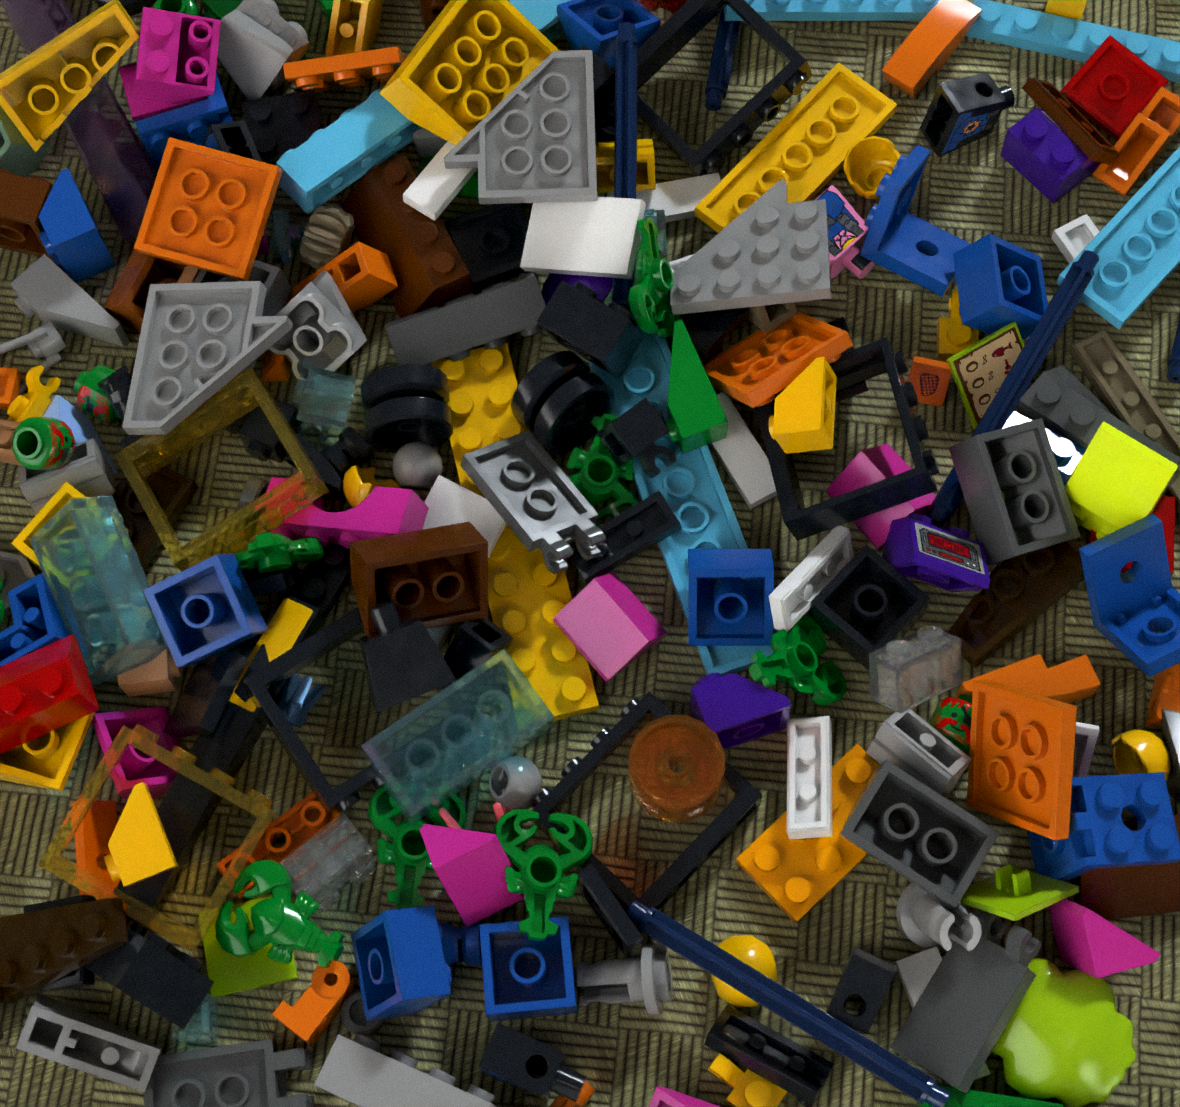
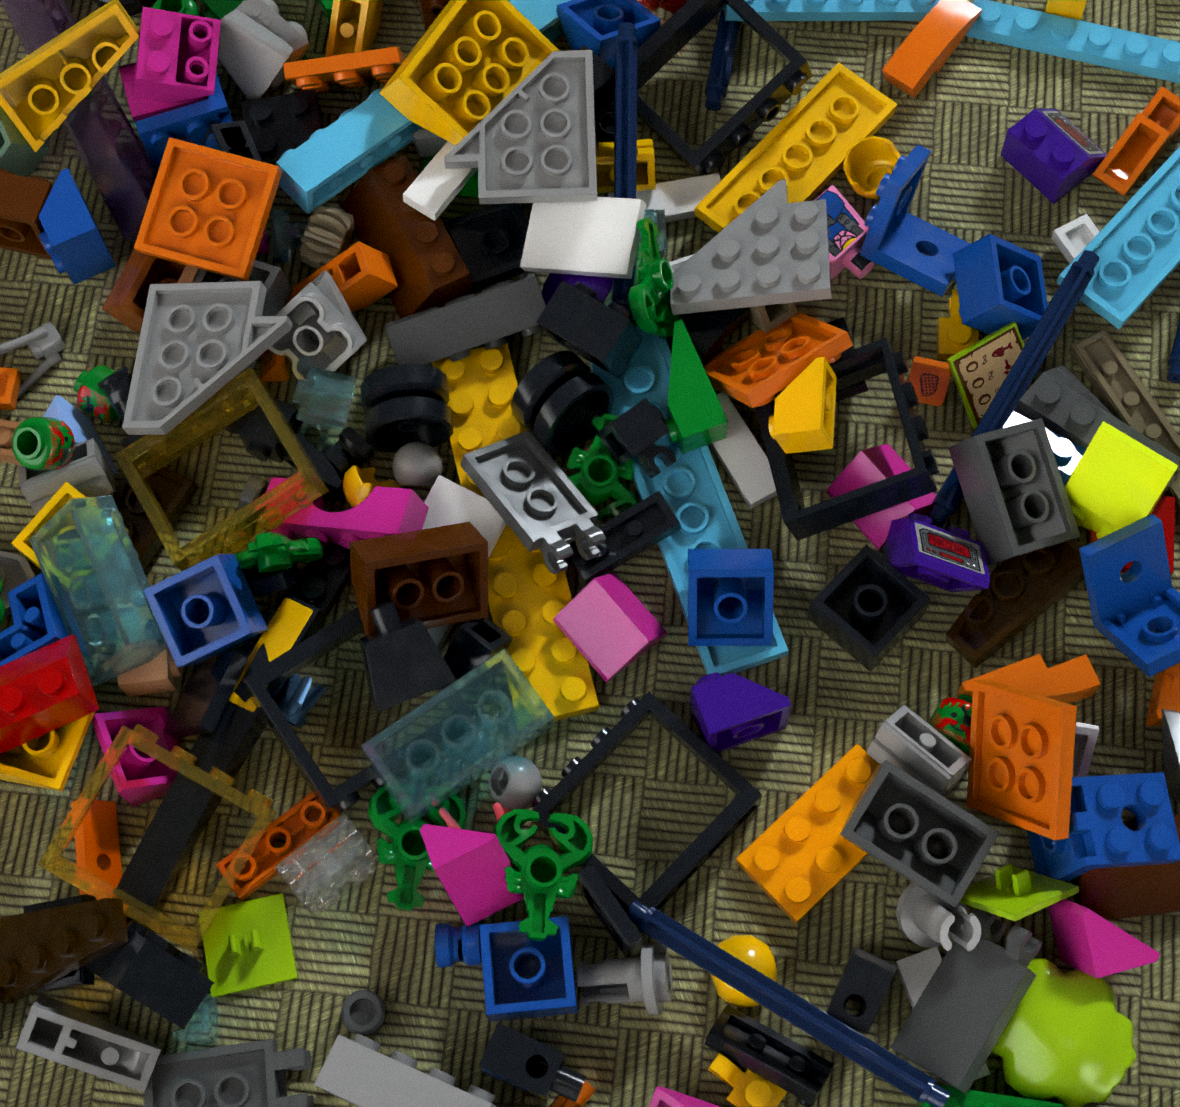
(36, 400): yellow plate -> none
(56, 298): light grey slope -> none
(139, 841): yellow slope -> none
(275, 919): green animal -> none
(318, 1003): orange leg -> none
(401, 962): blue brick -> none
(683, 743): clear orange wheel -> none
(797, 663): green animal -> none
(809, 578): white tile -> none
(809, 777): white tile -> none
(915, 668): clear brick -> none
(964, 112): black torso -> none
(1070, 121): reddish brown tile -> none
(1113, 87): red tile -> none
(1140, 753): yellow hair -> none

